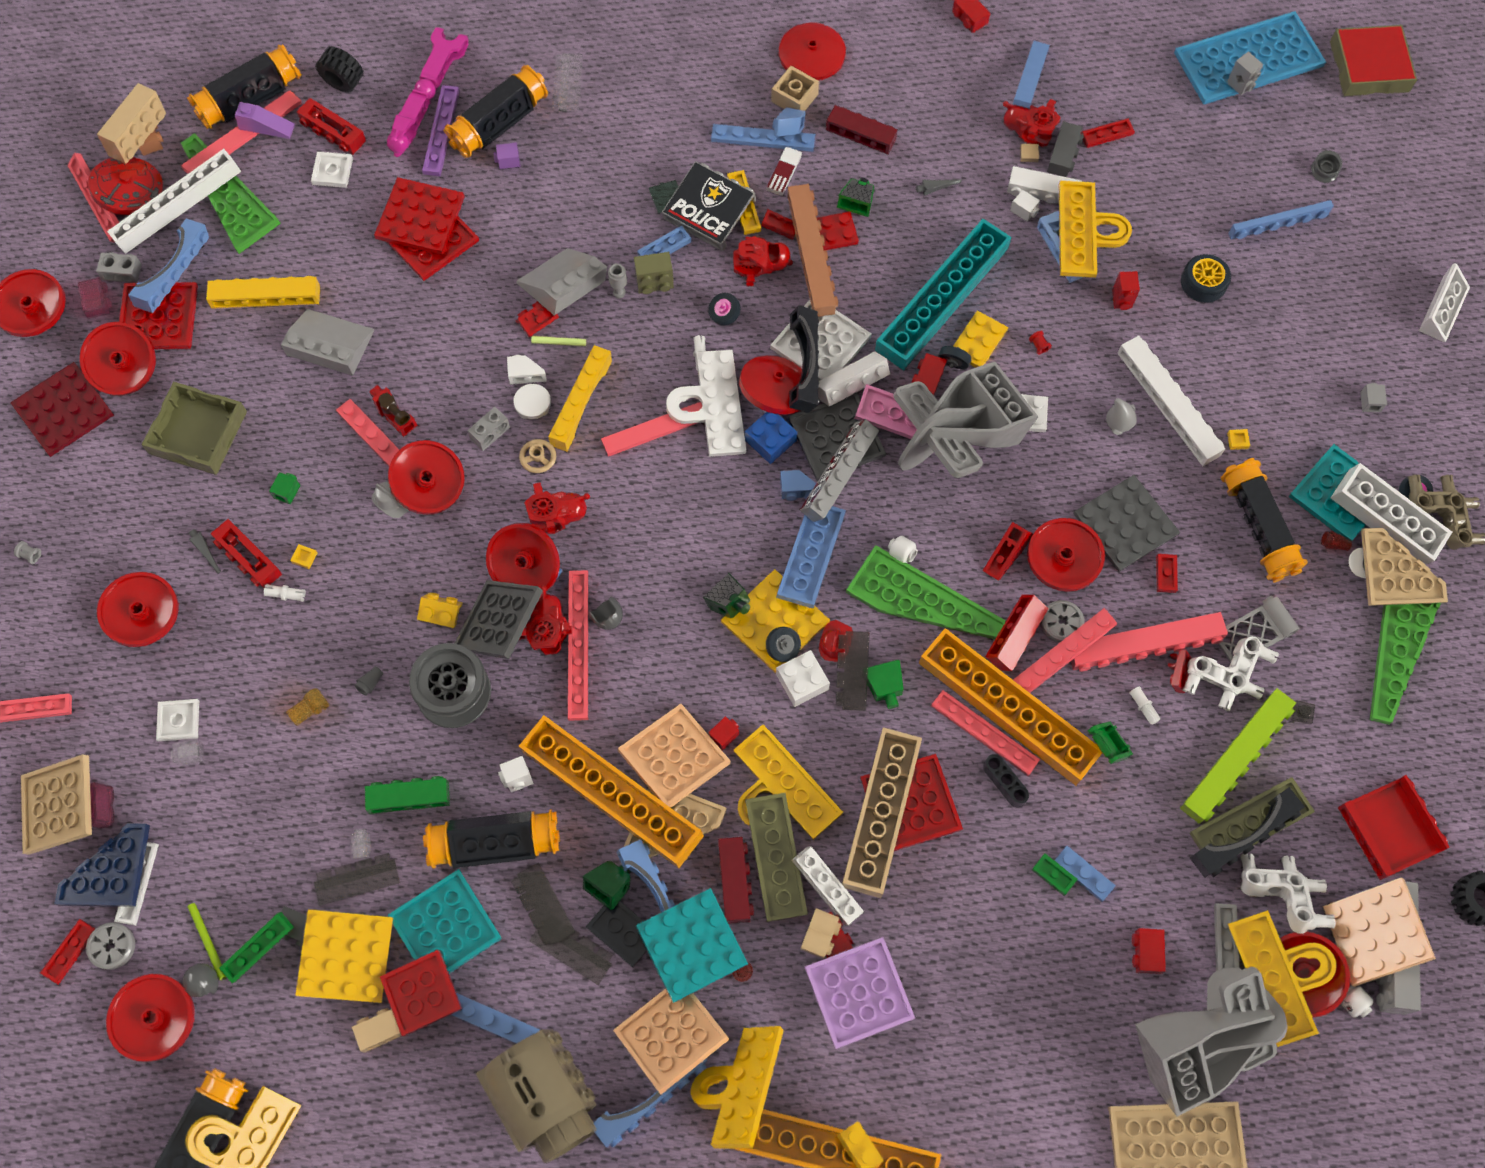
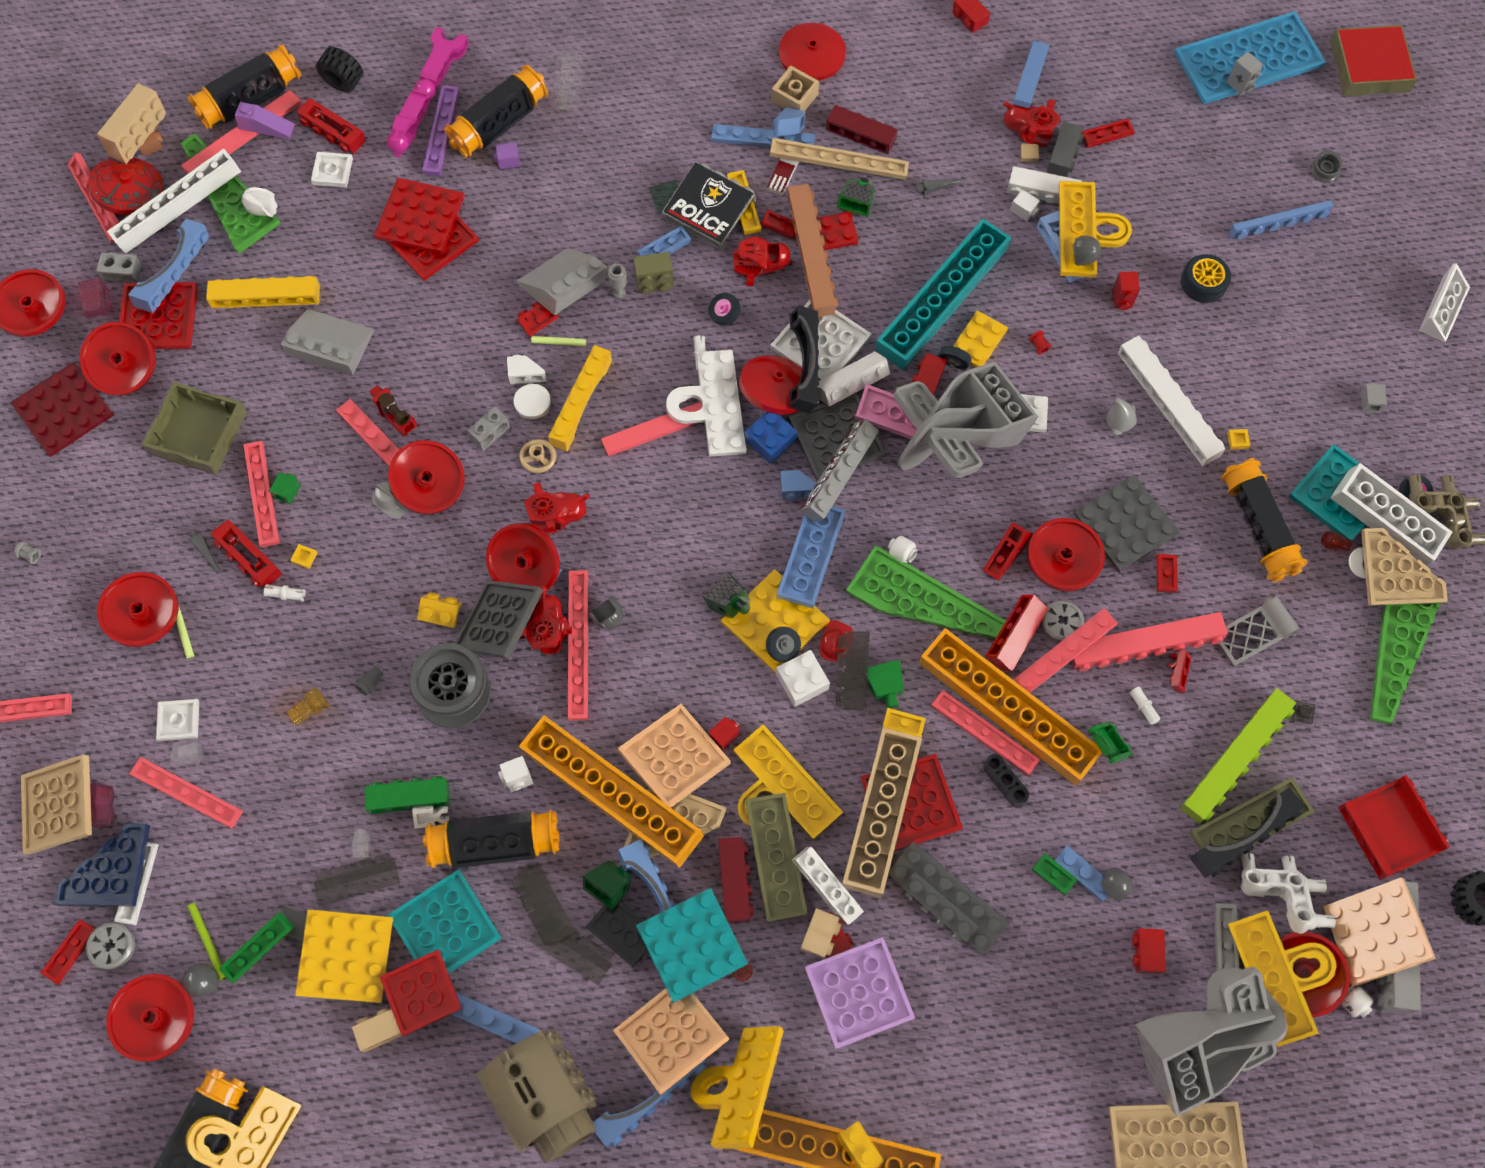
(184, 636): none -> yellowish green bar
(186, 792): none -> coral tile
(259, 202): none -> white hair
(261, 497): none -> coral plate
(426, 814): none -> white plate
(839, 158): none -> tan plate
(904, 722): none -> yellow bracket
(947, 899): none -> dark grey plate
(1086, 250): none -> dark grey hair
(1117, 883): none -> dark grey hair
(1240, 668): white pin -> none

